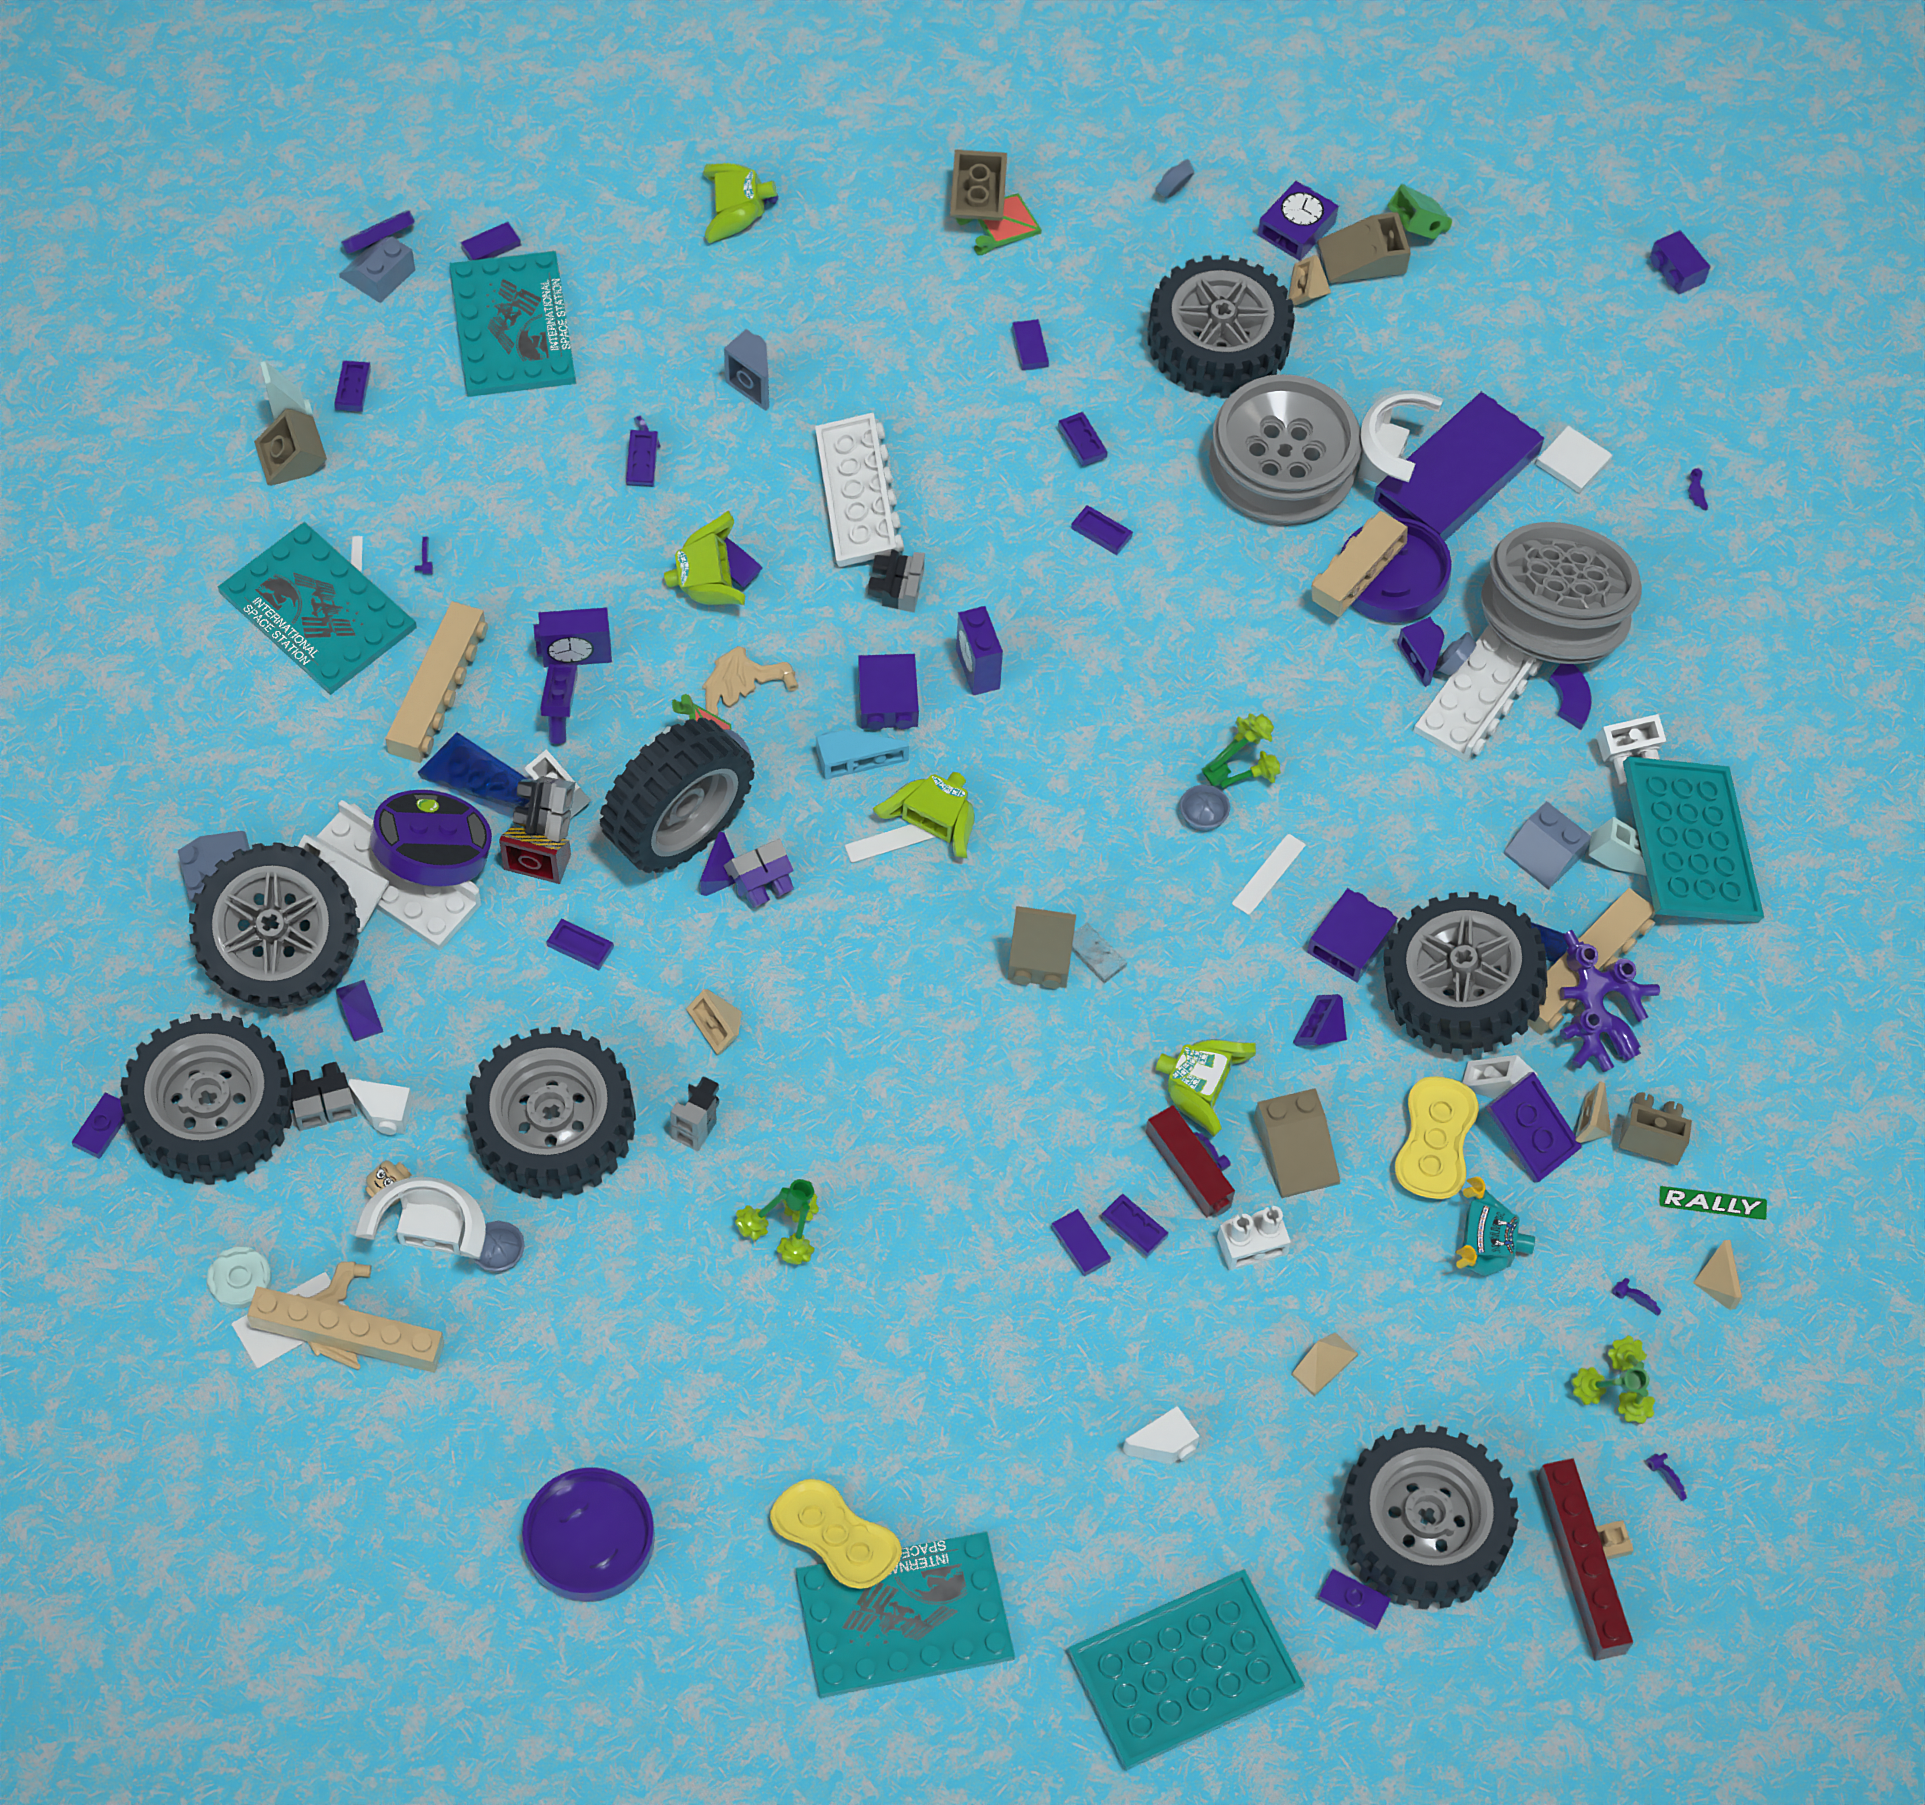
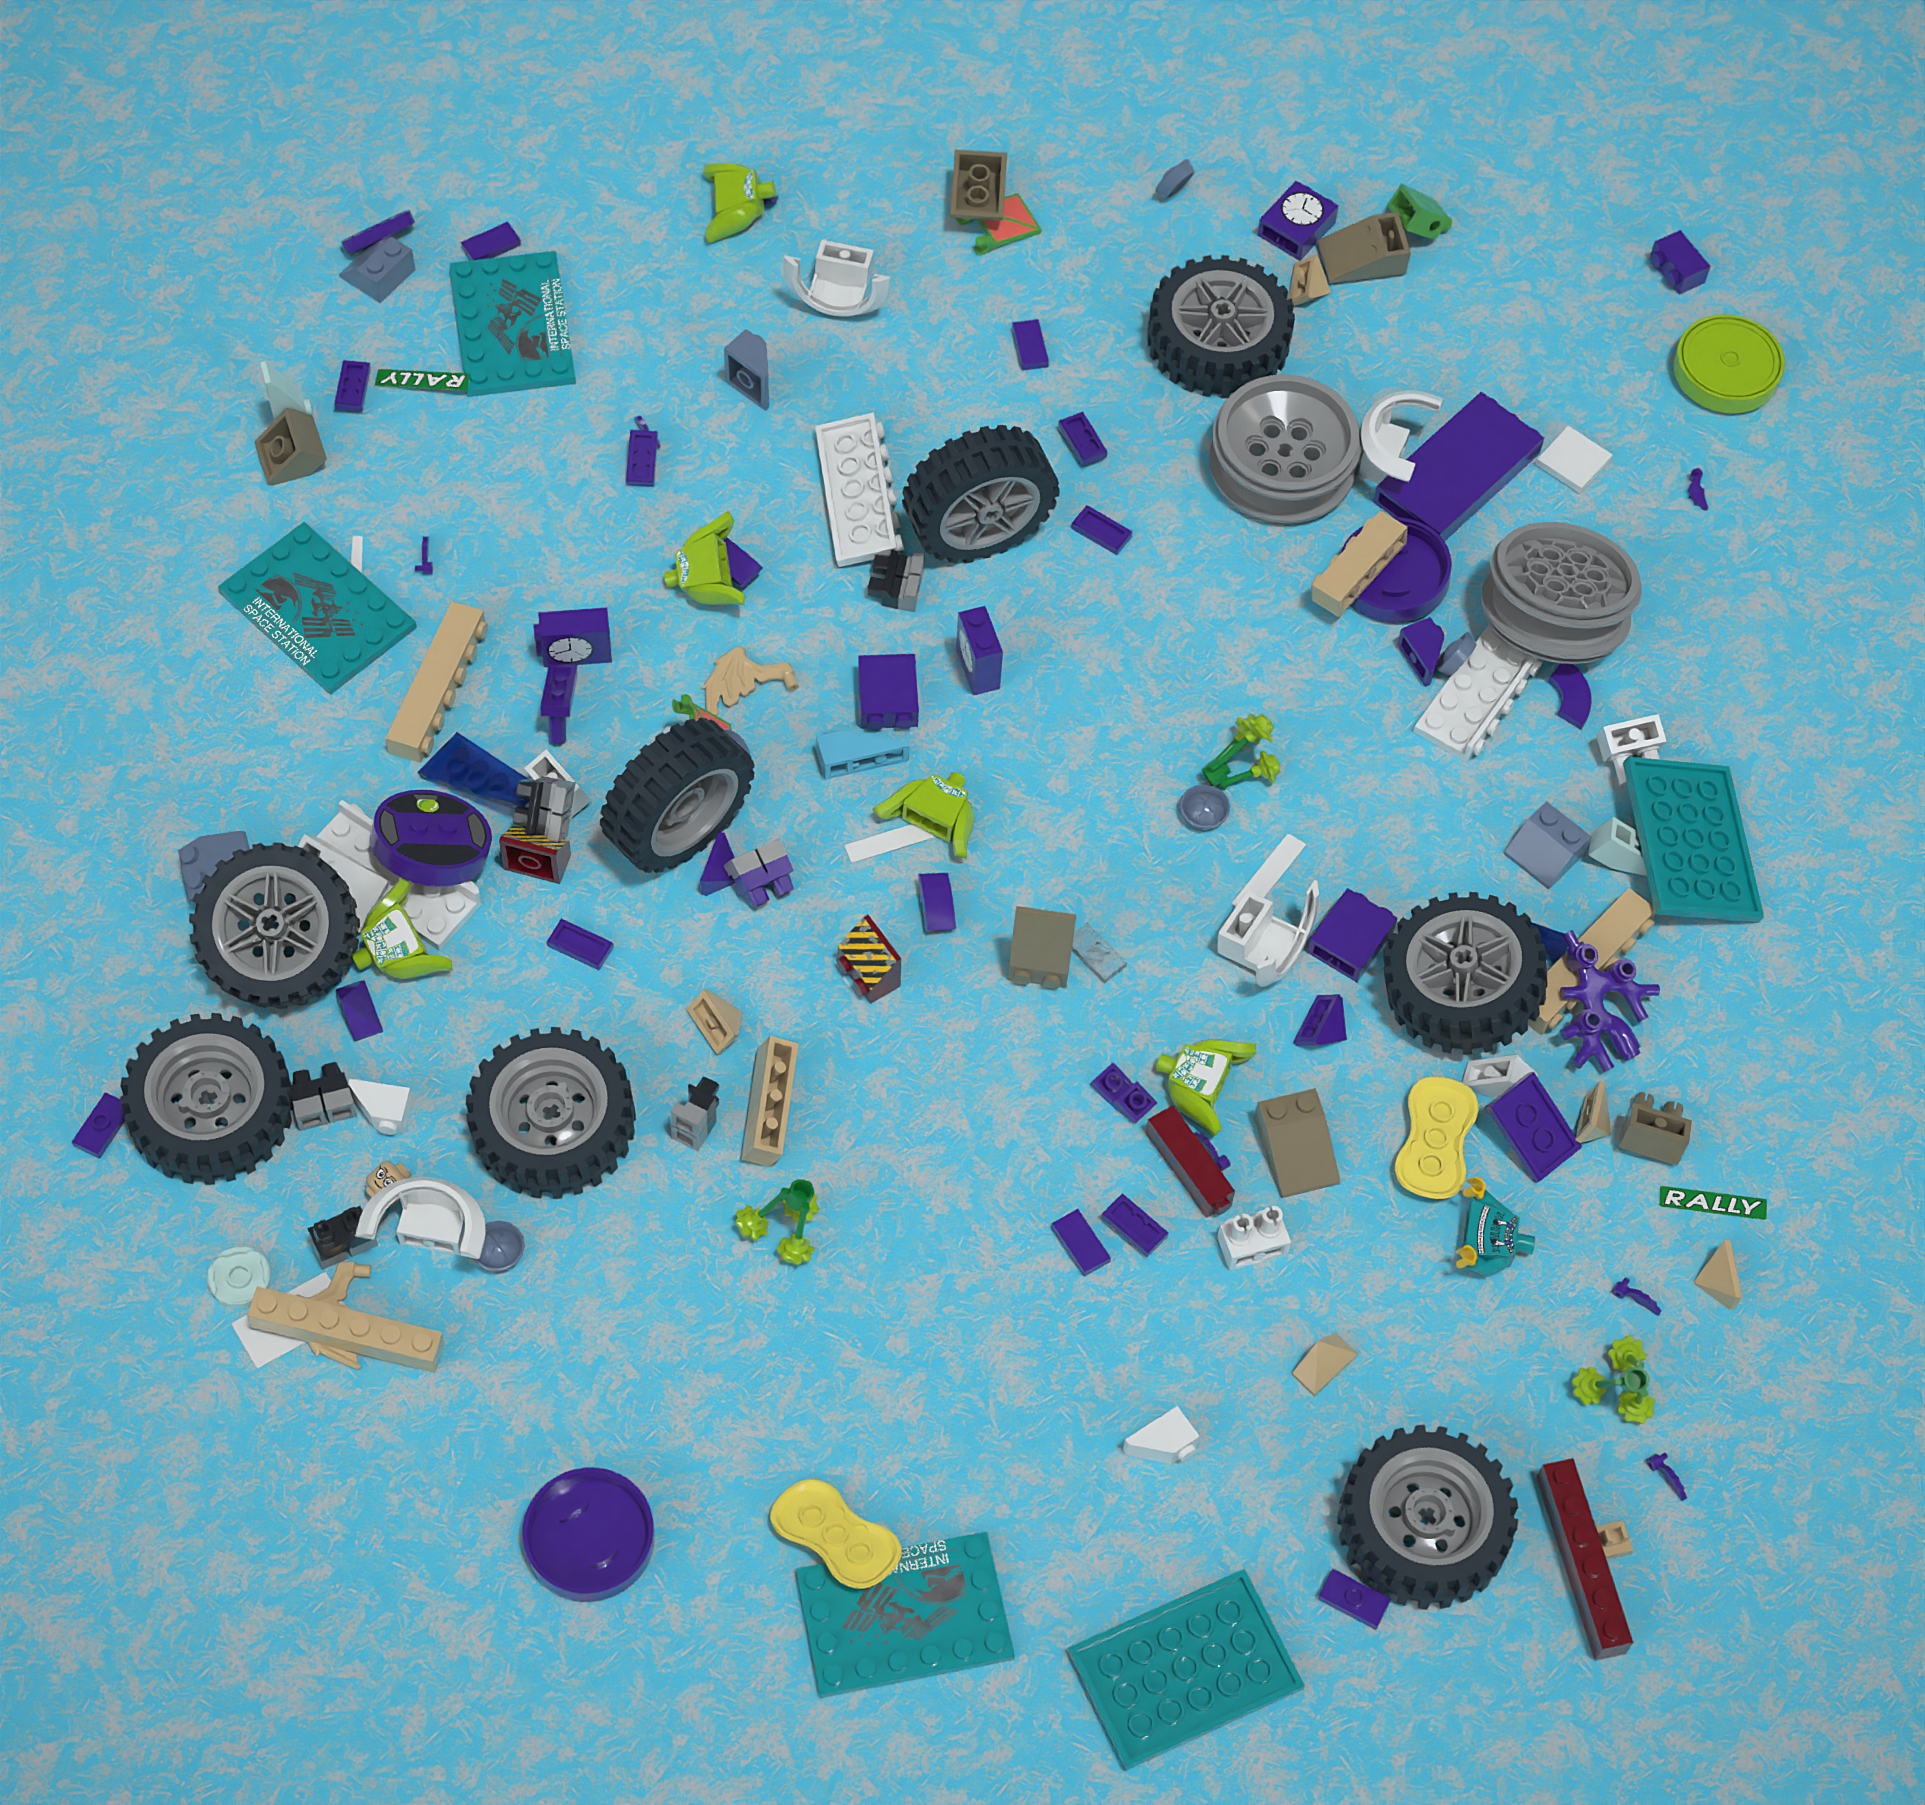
(333, 1235): none -> black hips
(394, 940): none -> lime torso
(422, 379): none -> sticker
(770, 1101): none -> tan brick
(839, 280): none -> white piece
(869, 961): none -> slope
(937, 902): none -> dark purple slope
(980, 494): none -> black wheel
(1122, 1094): none -> dark purple slope
(1264, 941): none -> white piece
(1728, 363): none -> lime brick

